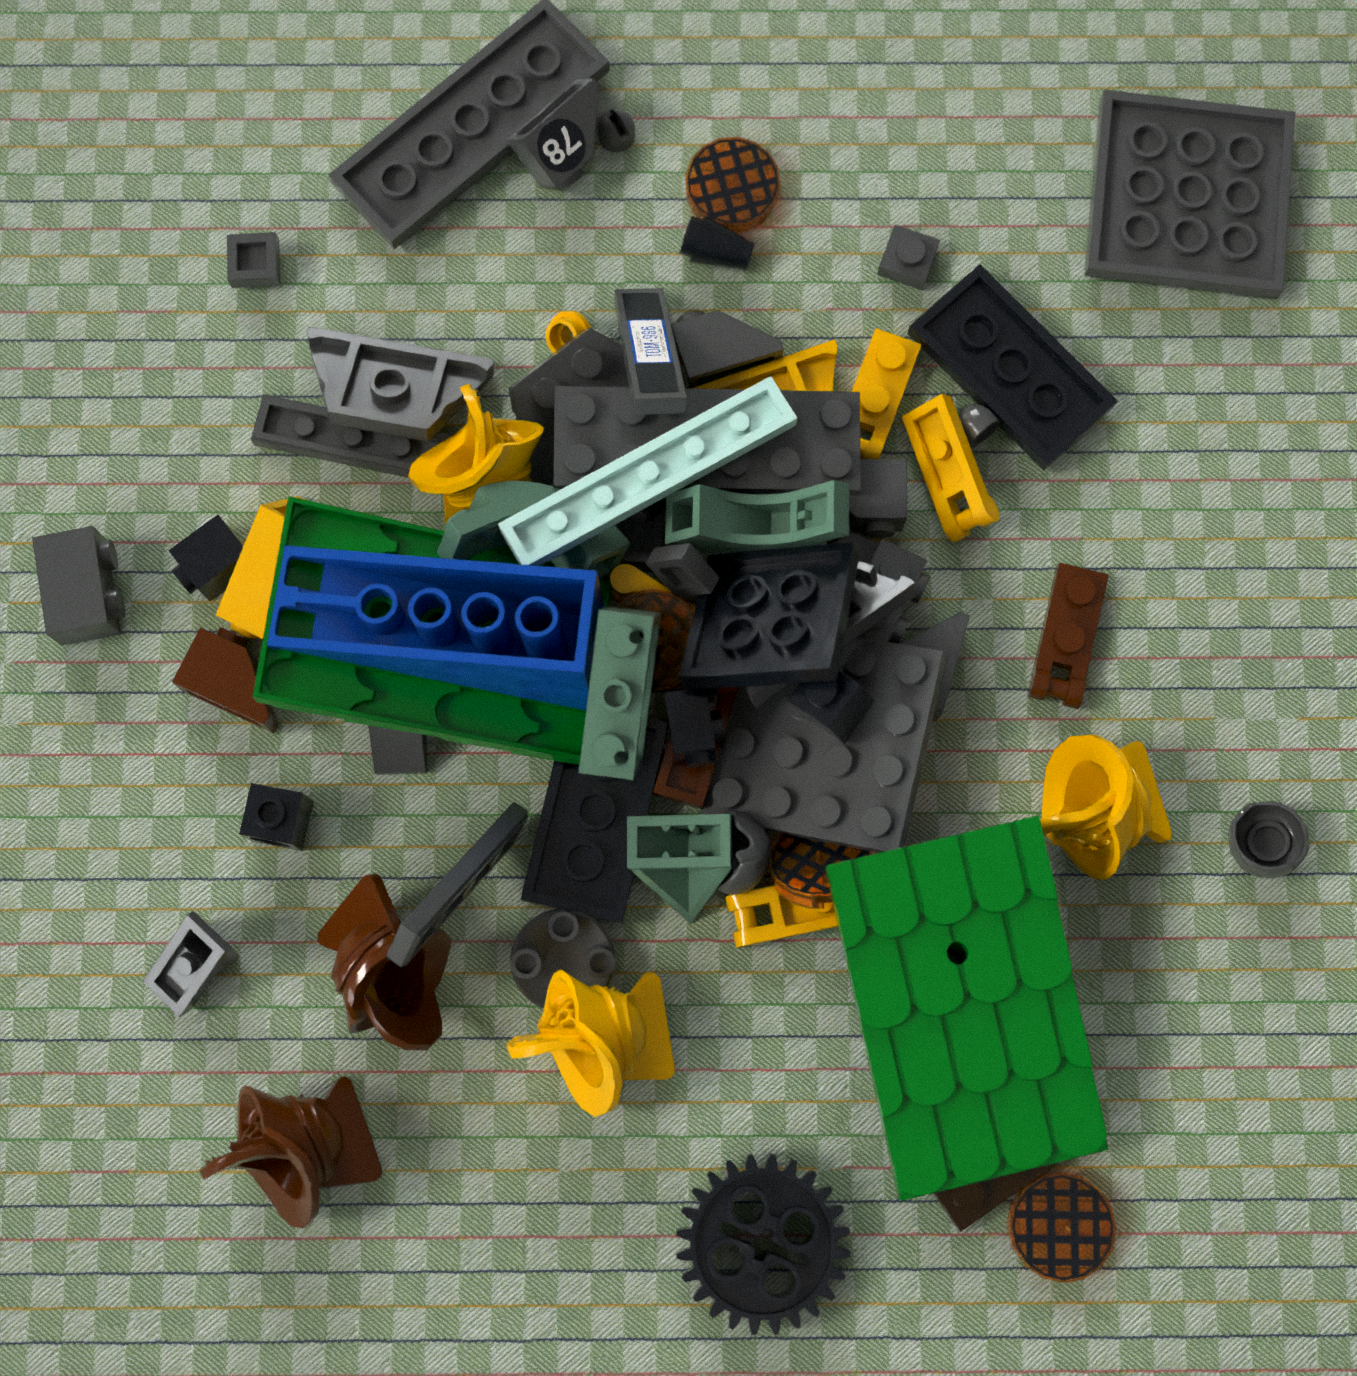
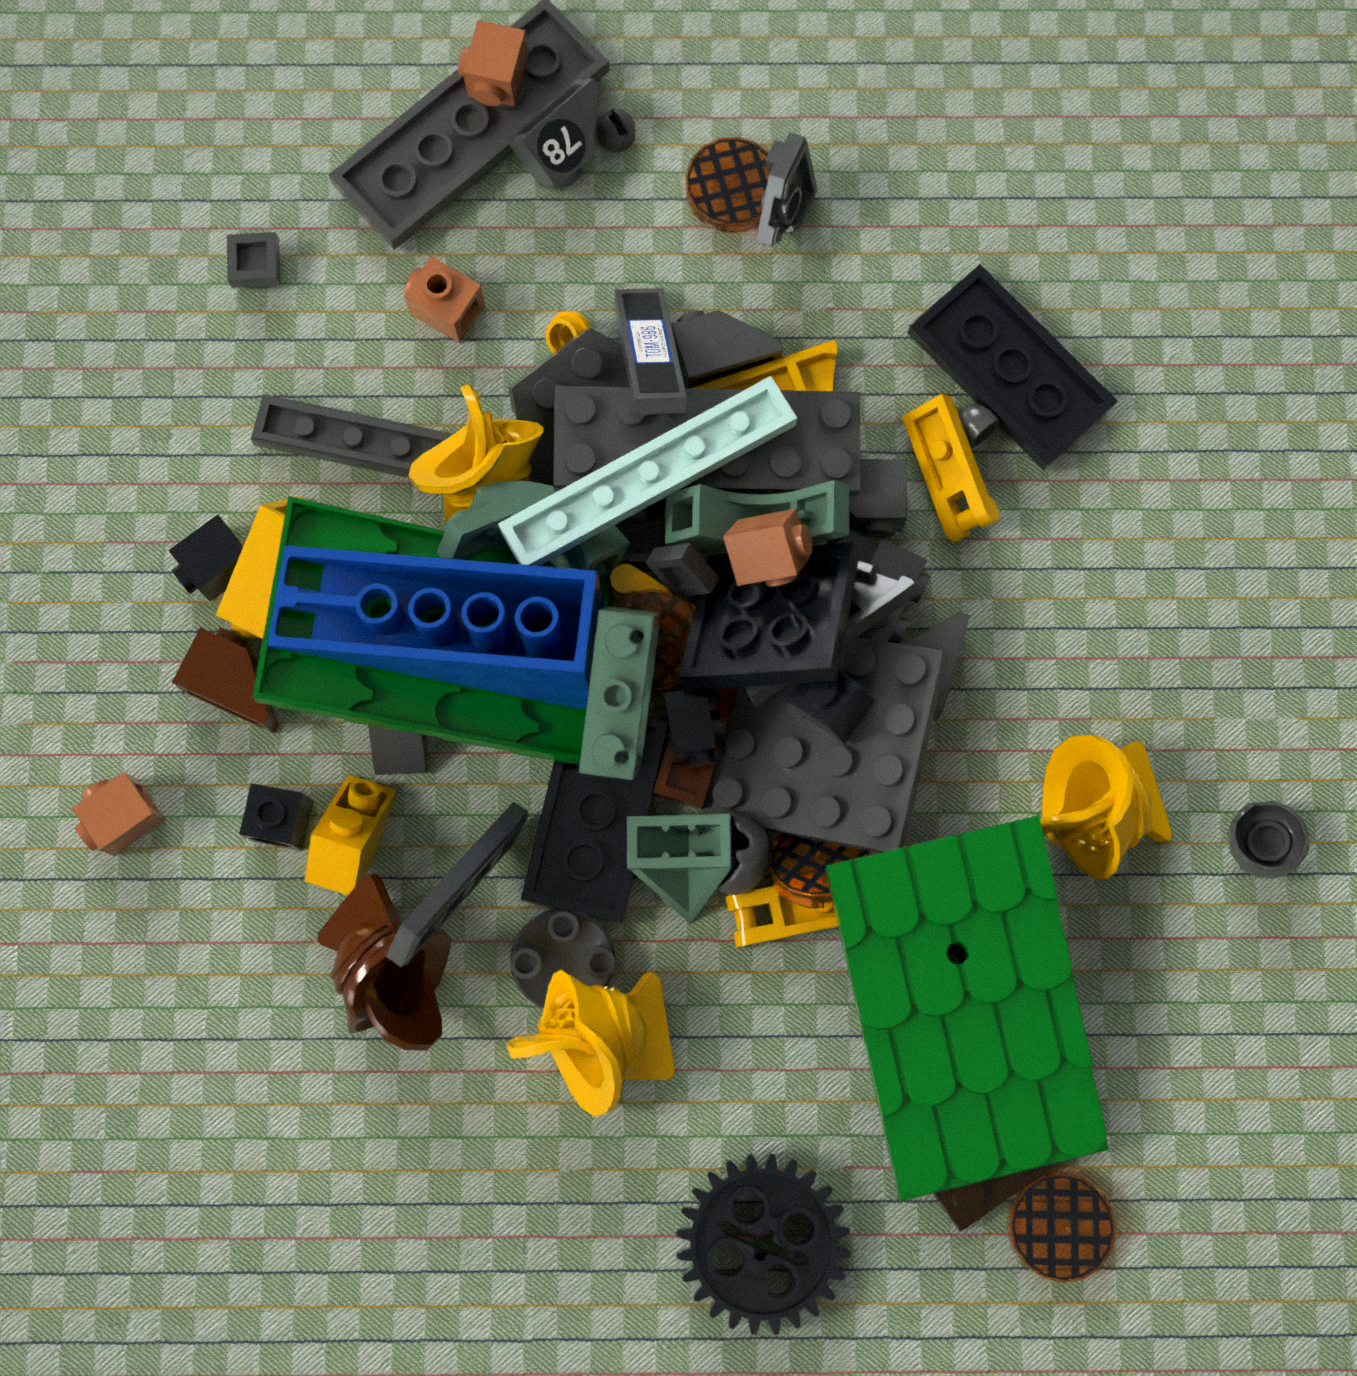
(78, 585): dark grey brick -> none
(115, 814): none -> nougat brick
(189, 964): slope -> none
(300, 1147): reddish brown helmet -> none
(348, 835): none -> yellow slope
(392, 383): wing -> none
(443, 298): none -> nougat brick
(494, 63): none -> nougat brick
(715, 244): black cone -> none
(768, 548): none -> nougat brick
(788, 189): none -> dark grey plate
(882, 385): yellow plate -> none
(908, 257): dark grey plate -> none
(1068, 634): reddish brown plate -> none
(1190, 194): dark grey plate -> none

